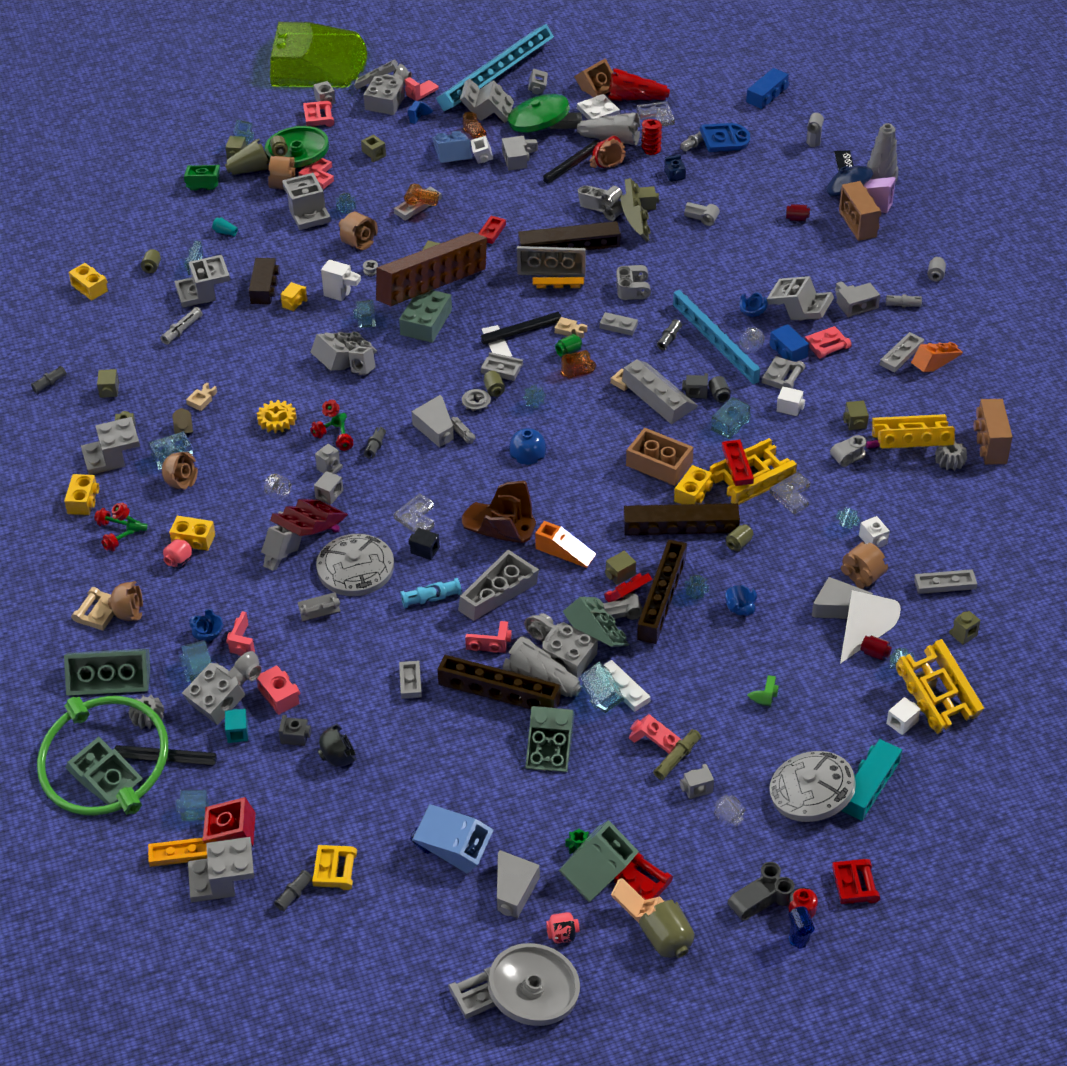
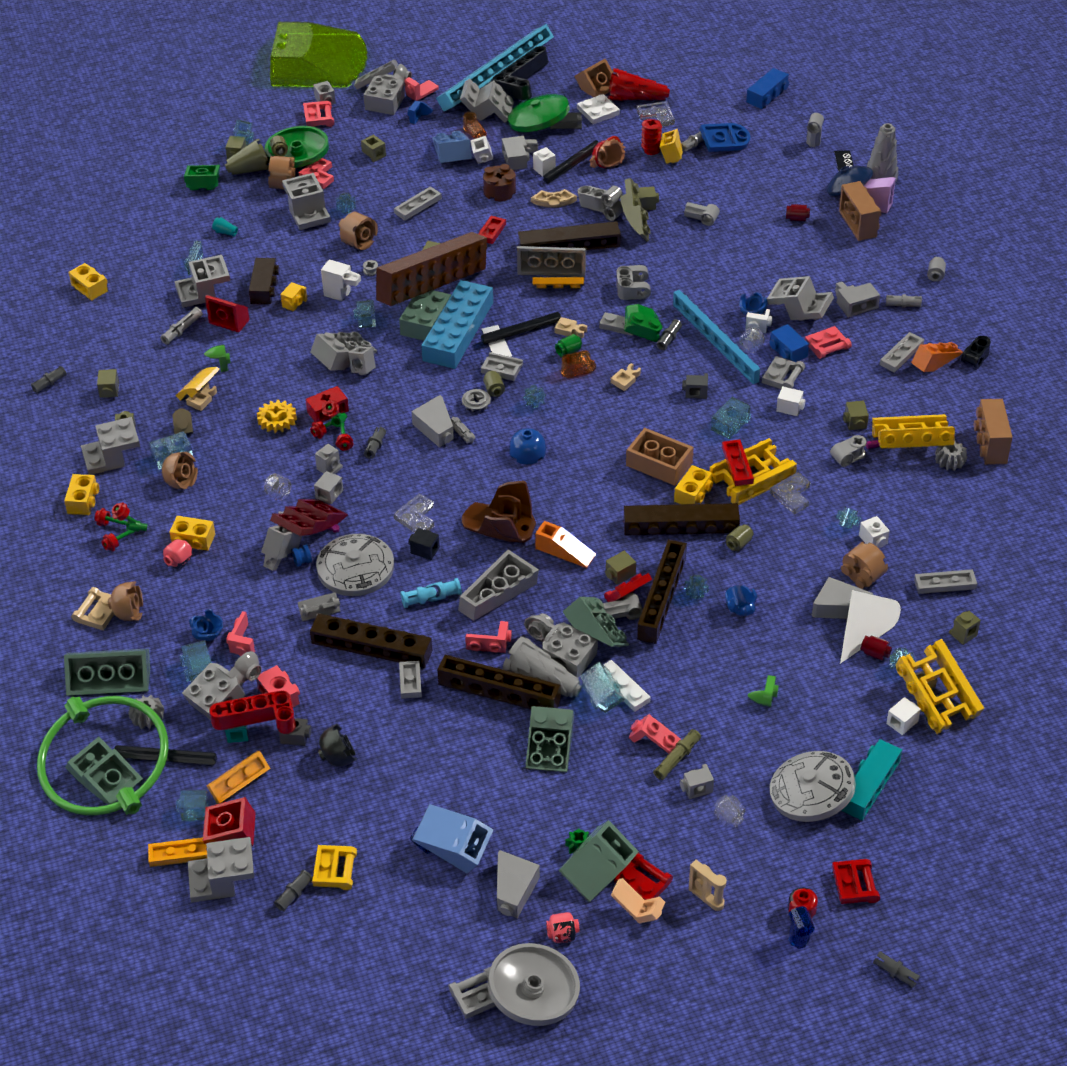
(150, 261): olive brick -> none
(197, 382): none -> yellow slope
(219, 352): none -> bright green plate
(226, 313): none -> red slope
(238, 777): none -> light orange plate
(255, 710): none -> red beam
(301, 555): none -> blue wheel
(315, 403): none -> red brick
(370, 640): none -> dark brown brick
(417, 194): clear orange piece -> none
(457, 324): none -> dark azure brick
(499, 182): none -> reddish brown brick
(514, 76): none -> black beam
(535, 85): light grey brick -> none
(543, 161): none -> white brick
(553, 199): none -> tan tile
(623, 126): light grey cone -> none
(642, 322): none -> green slope
(657, 391): light grey slope -> none
(668, 930): olive cylinder -> none
(671, 146): none -> yellow slope
(674, 168): dark blue brick -> none
(701, 882): none -> tan plate
(719, 389): dark grey brick -> none
(759, 321): none -> white bracket
(762, 892): dark grey piece -> none
(896, 969): none -> dark grey pin
(977, 351): none -> black piece

